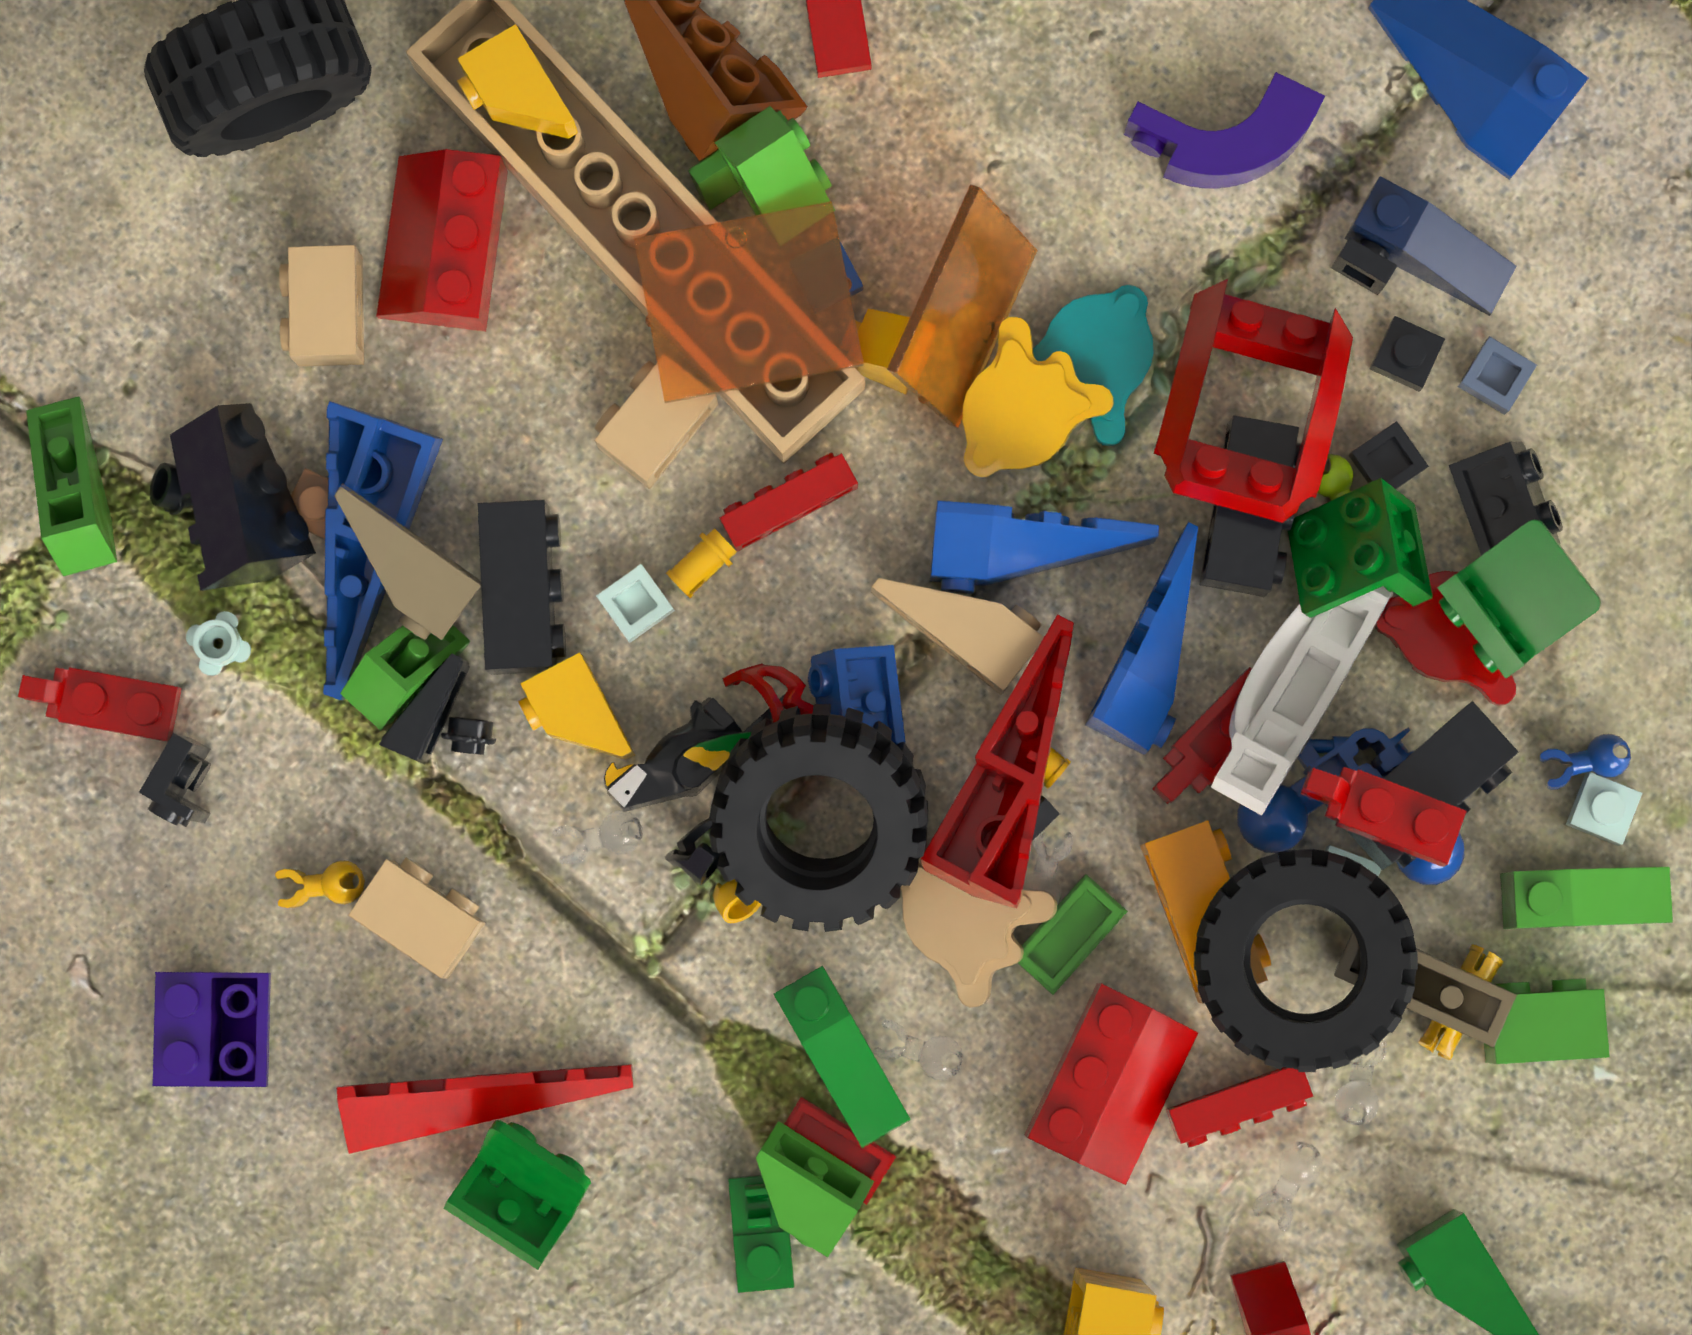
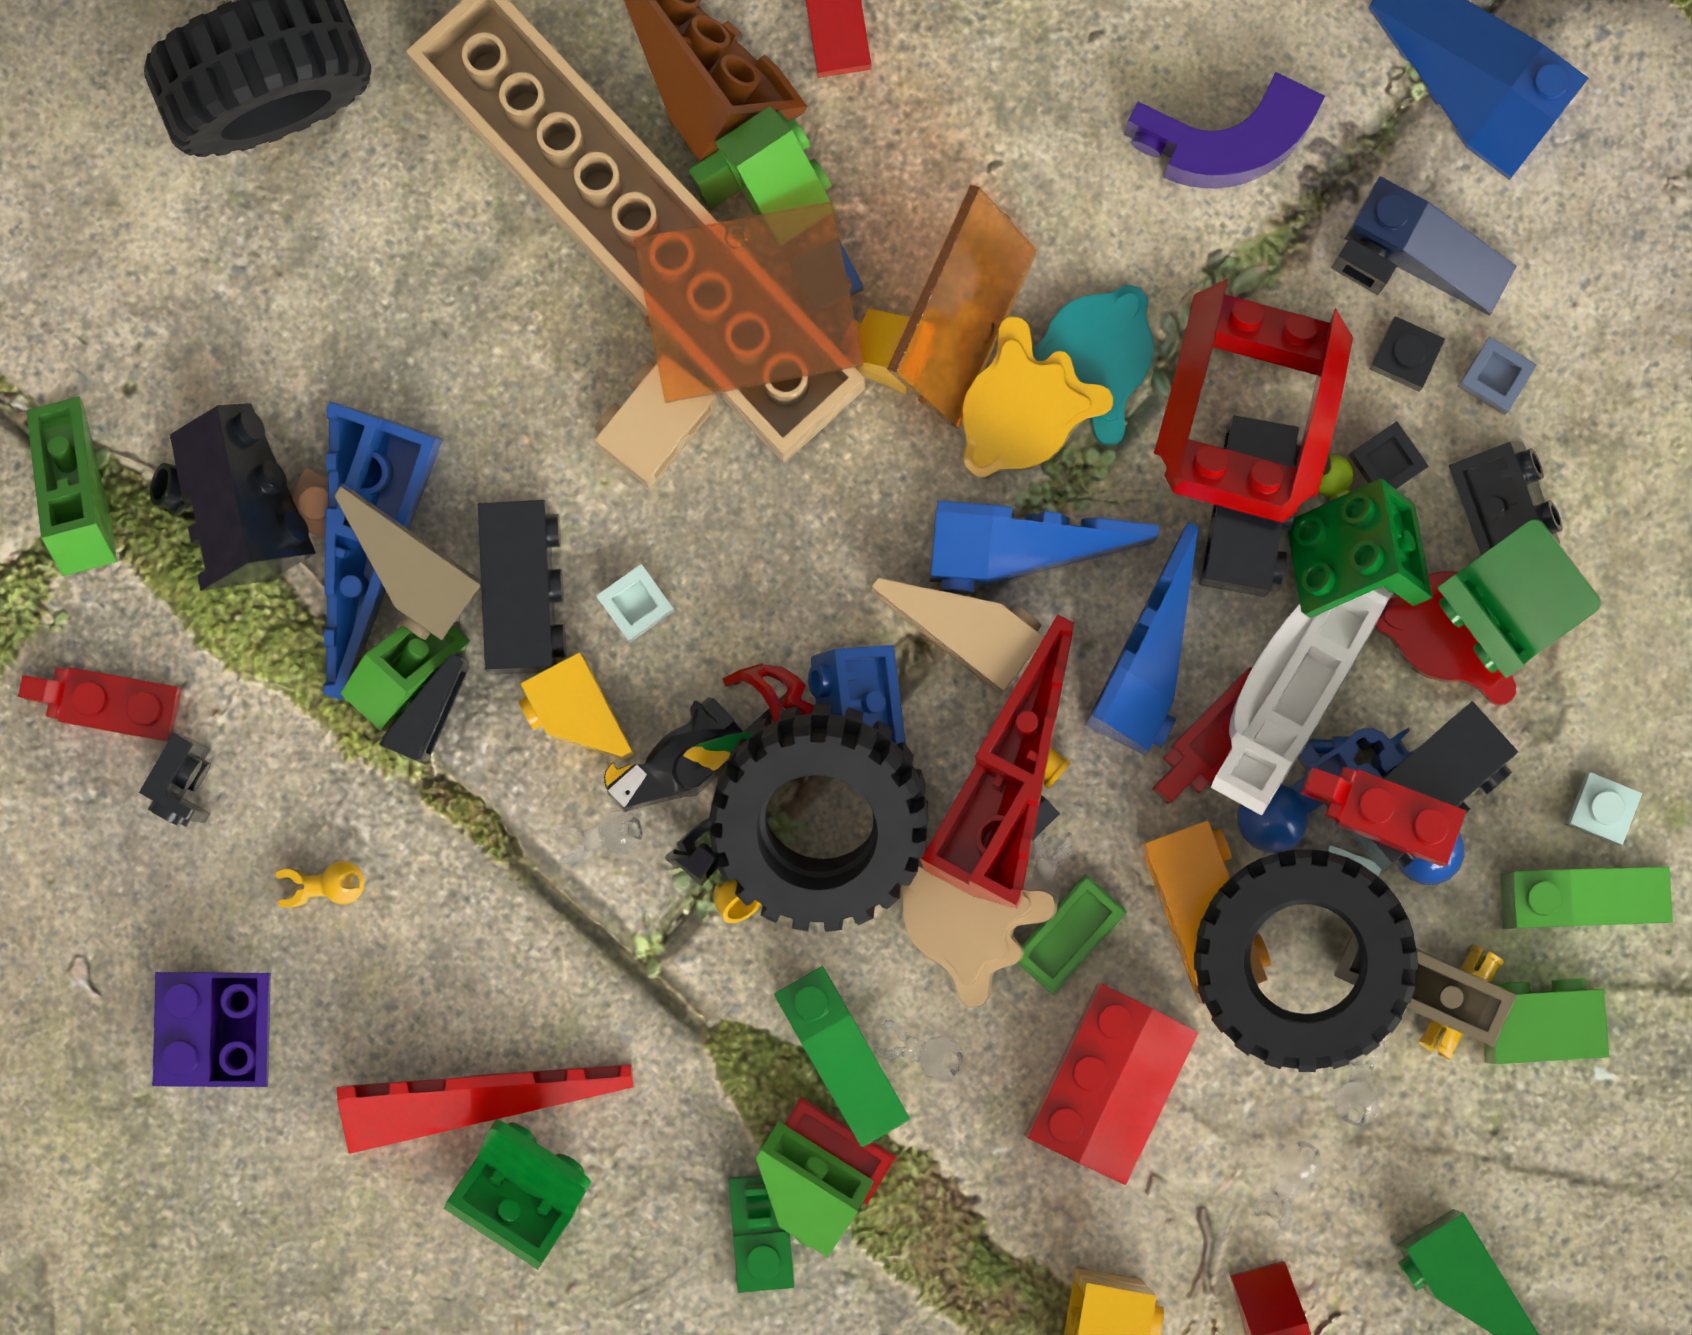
(203, 638): light aqua plate -> none
(324, 305): tan brick -> none
(418, 917): tan brick -> none
(443, 239): red slope -> none
(469, 735): black plate -> none
(514, 86): yellow slope -> none
(701, 562): yellow pin -> none
(788, 502): red piece -> none
(1238, 1103): red piece -> none
(1597, 758): blue arm -> none

